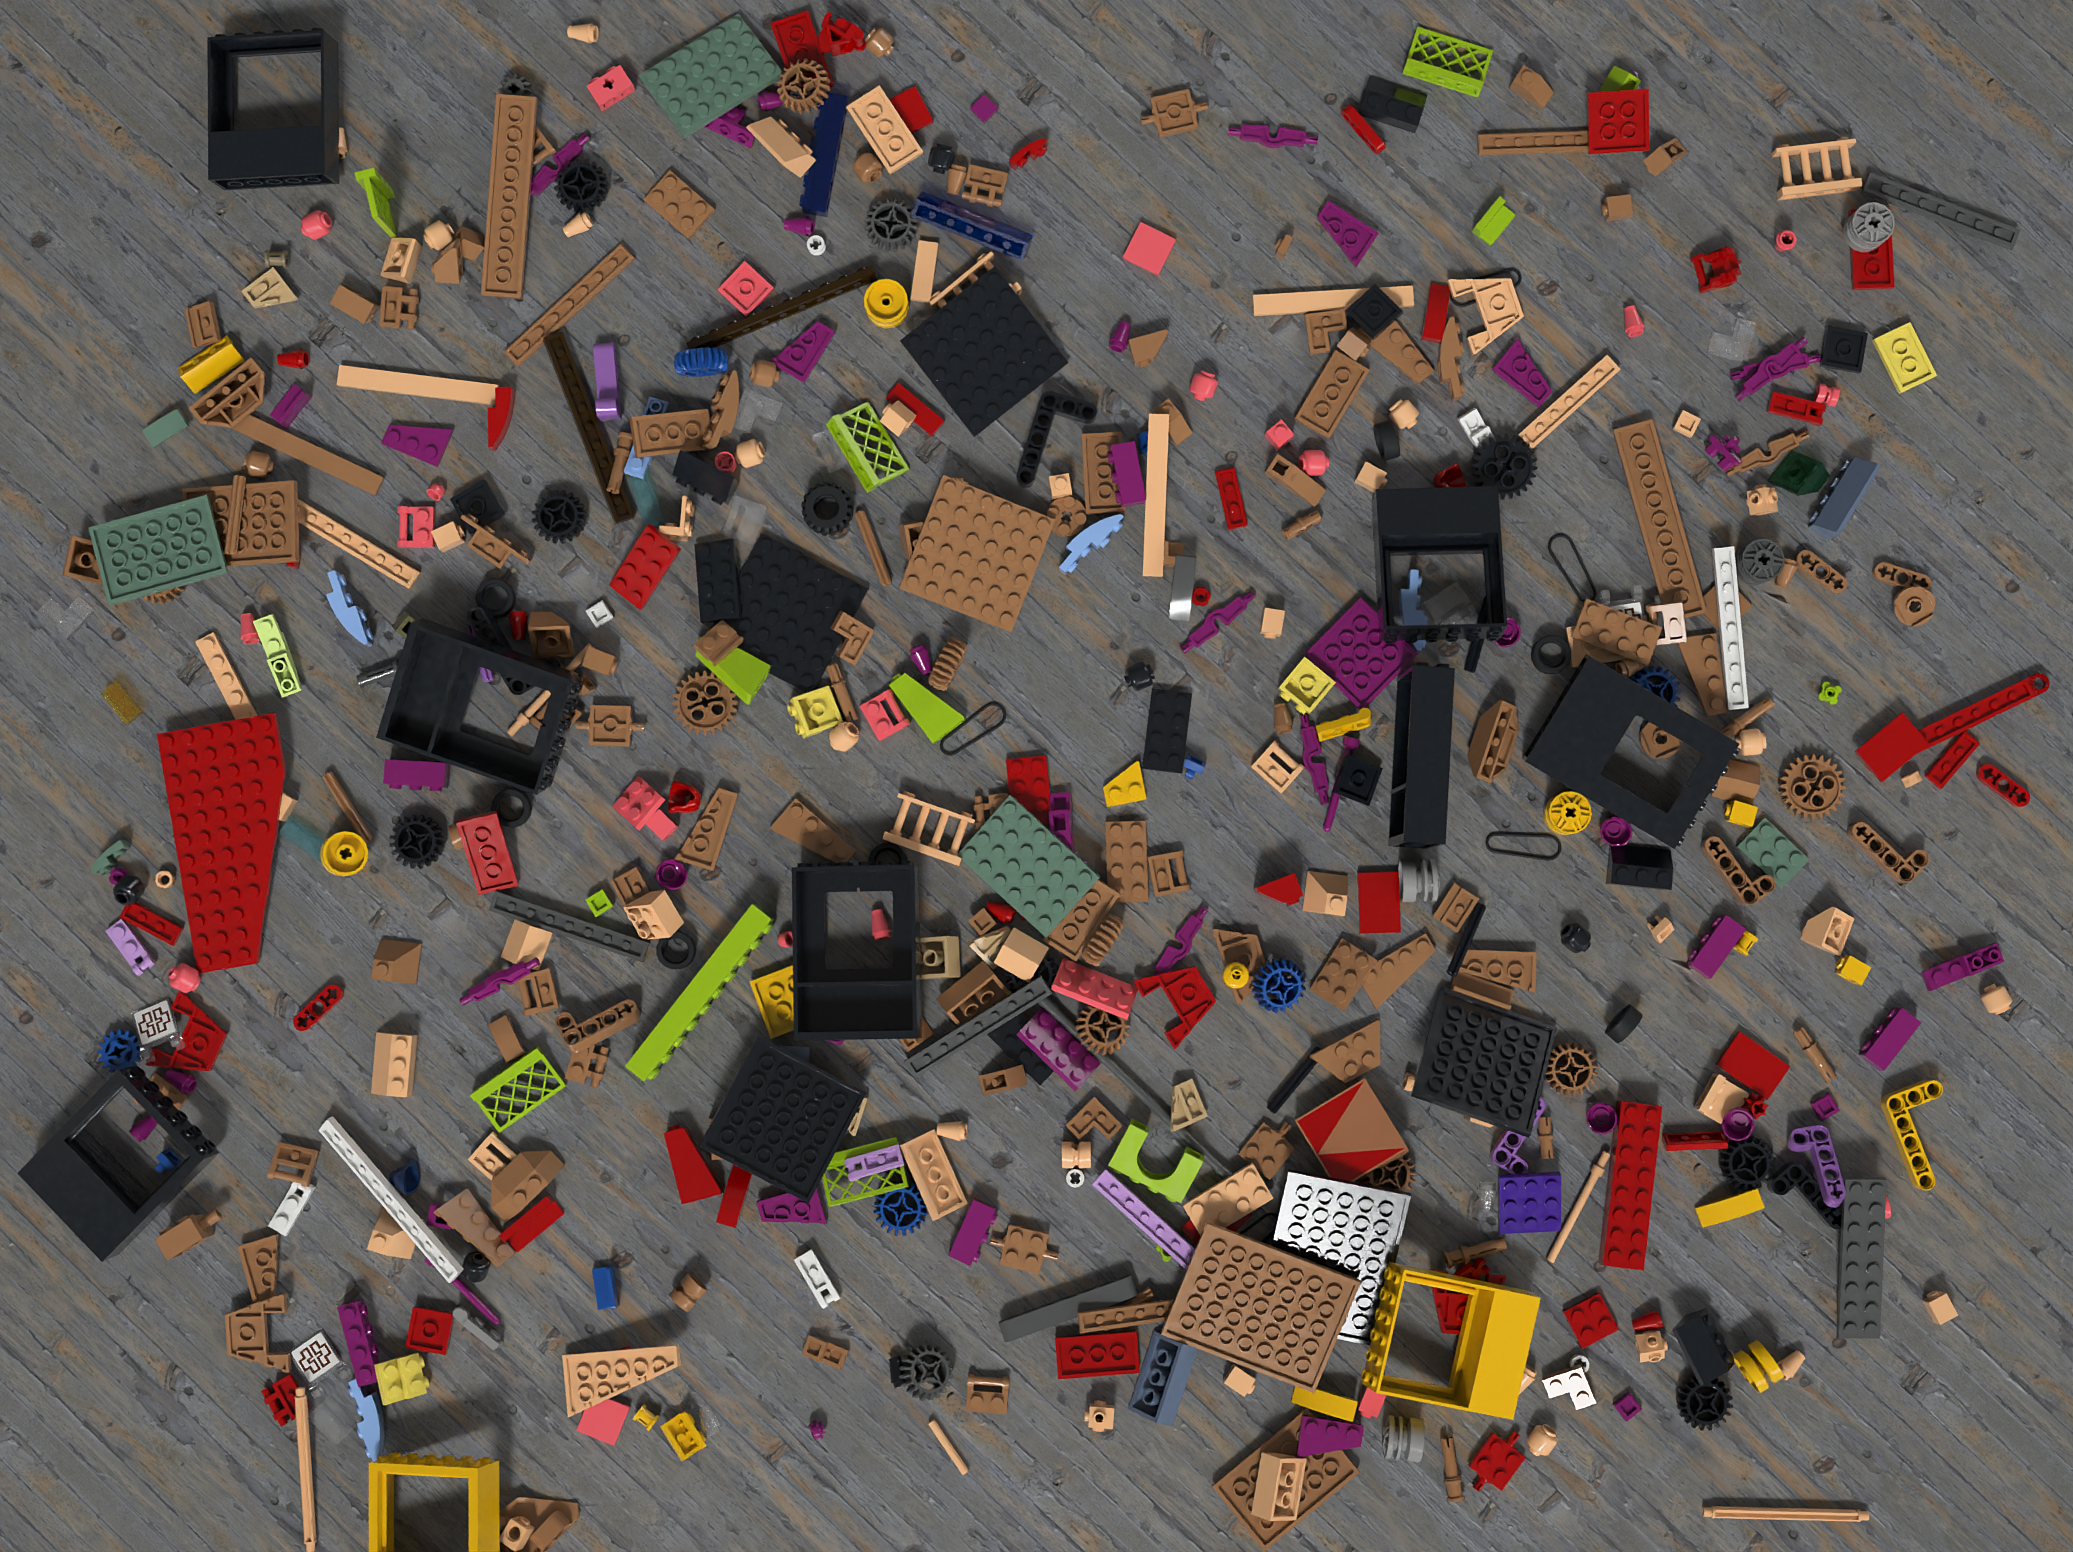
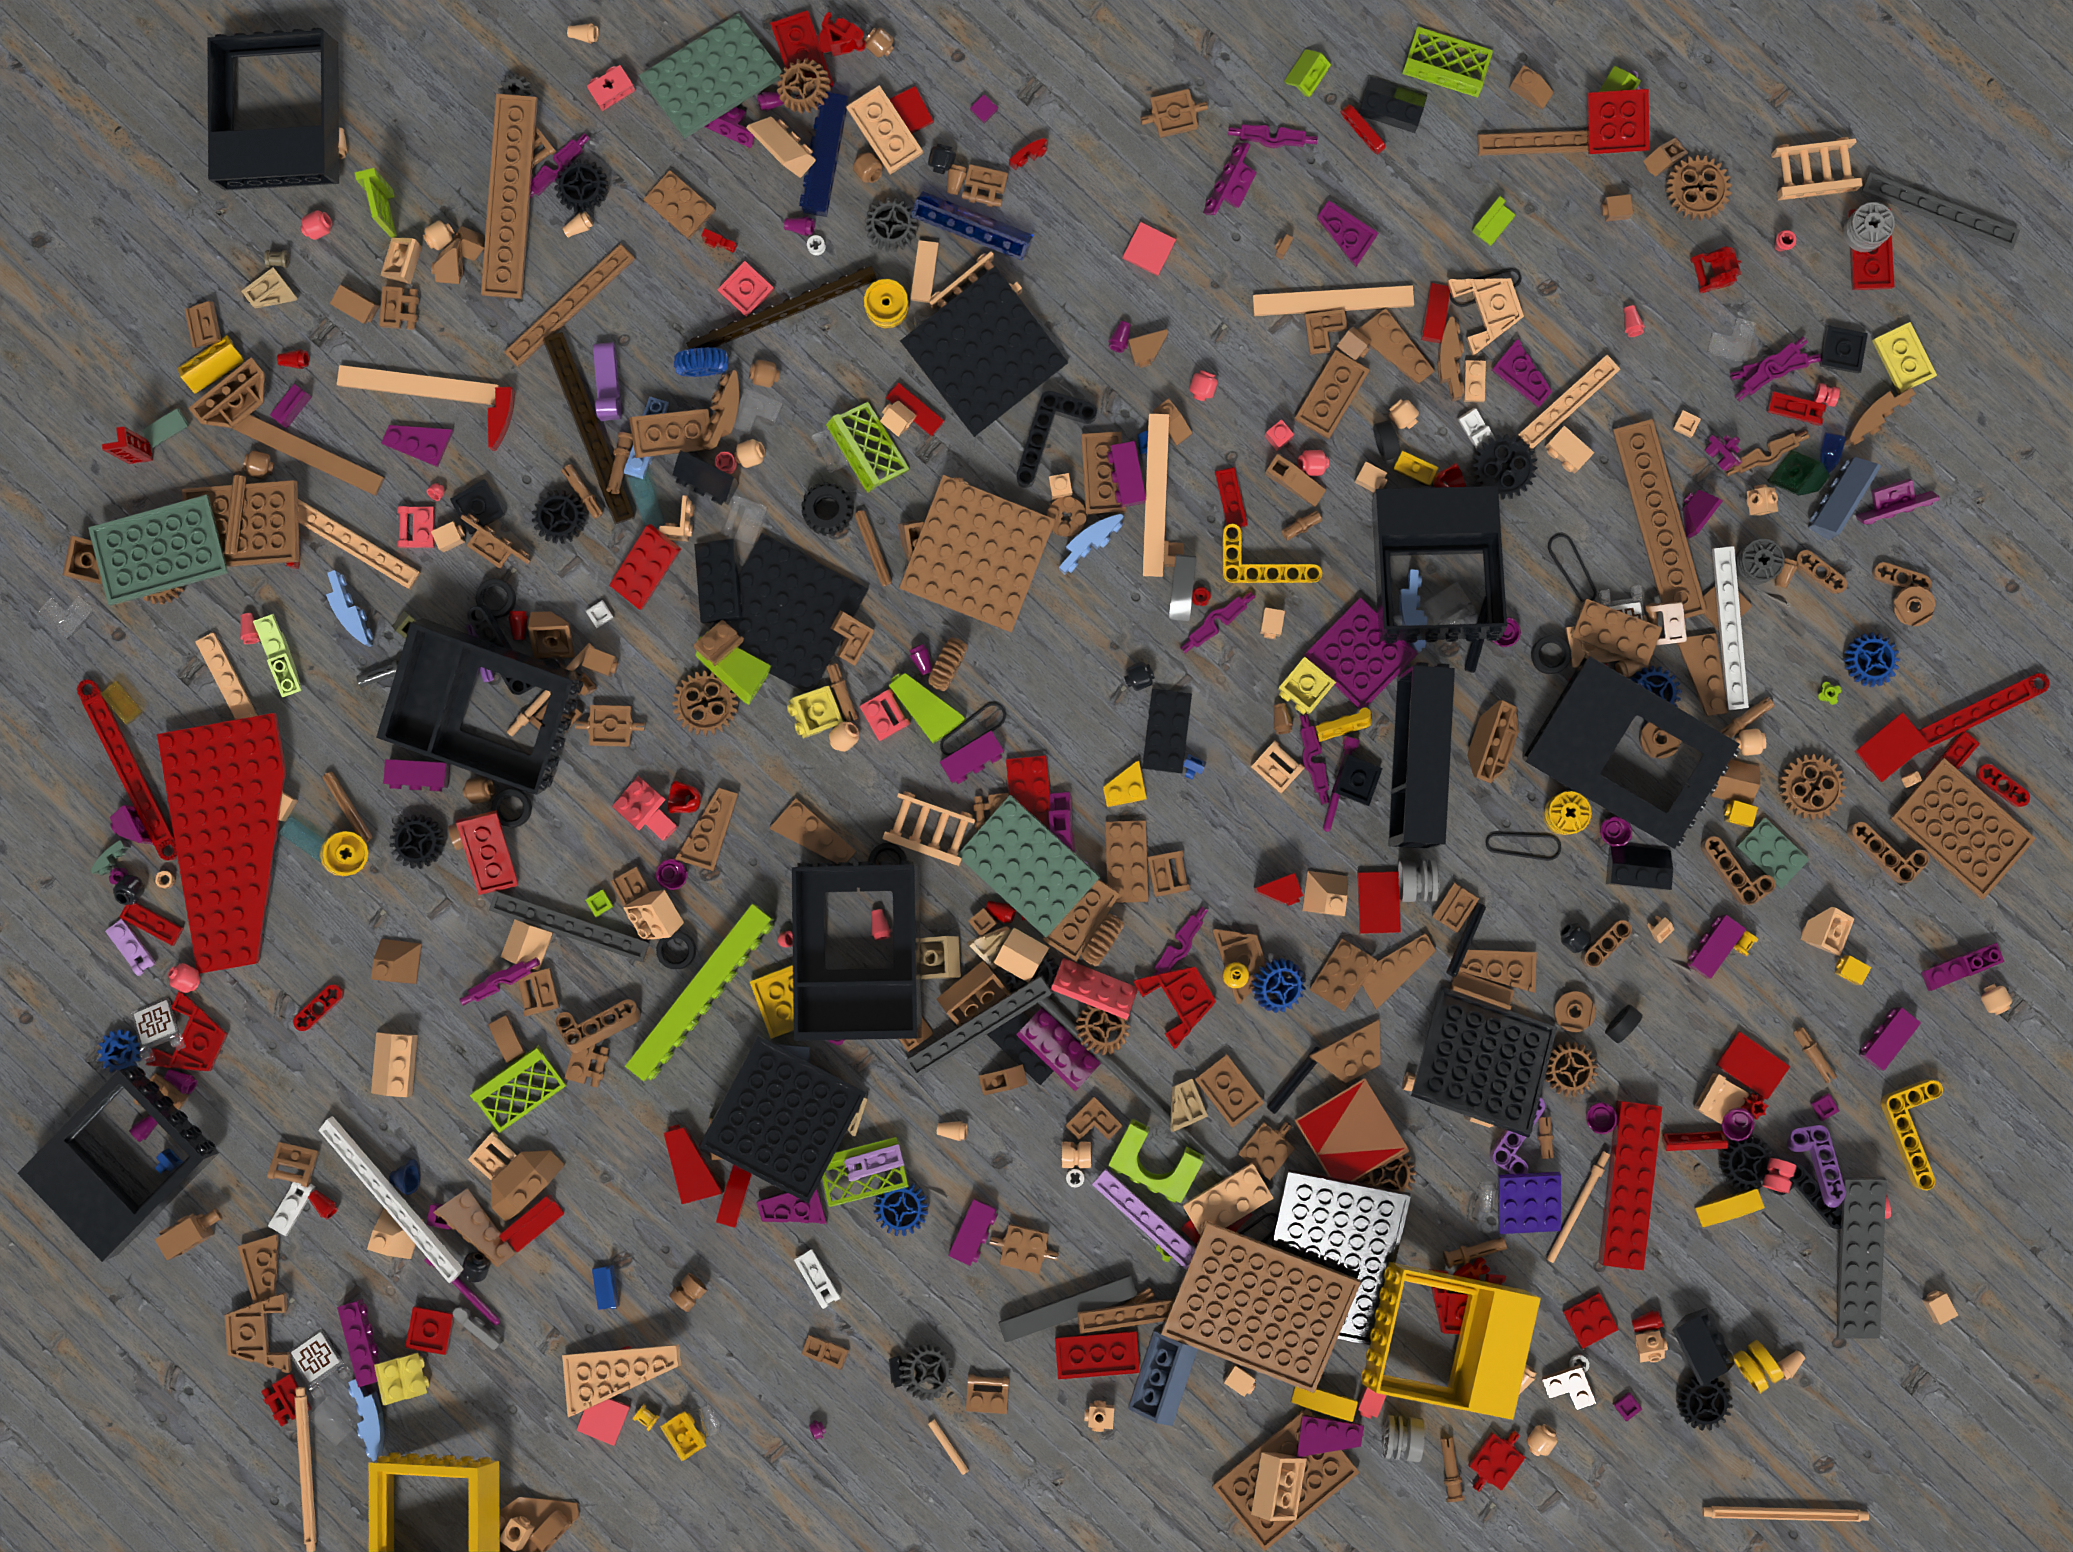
(127, 769): none -> red plate
(129, 825): none -> magenta slope
(130, 447): none -> red fence
(323, 1205): none -> red cone
(478, 789): none -> medium nougat head
(582, 491): none -> medium nougat axle
(713, 239): none -> red plate
(803, 354): magenta wing -> none
(933, 1174): light nougat plate -> none
(972, 758): none -> magenta brick
(1229, 1091): none -> medium nougat plate
(1233, 181): none -> magenta bracket
(1260, 568): none -> yellow beam
(1308, 72): none -> lime panel
(1374, 312): black plate -> none
(1415, 468): none -> yellow plate
(1474, 381): none -> light nougat plate
(1569, 450): none -> light nougat brick
(1582, 1020): none -> medium nougat plate
(1615, 939): none -> medium nougat beam
(1696, 170): none -> medium nougat gear
(1698, 510): none -> magenta slope
(1779, 1175): none -> coral wheel
(1832, 450): none -> clear blue plate
(1857, 651): none -> blue gear
(1873, 416): none -> medium nougat slope
(1895, 499): none -> magenta bracket
(1962, 828): none -> medium nougat plate

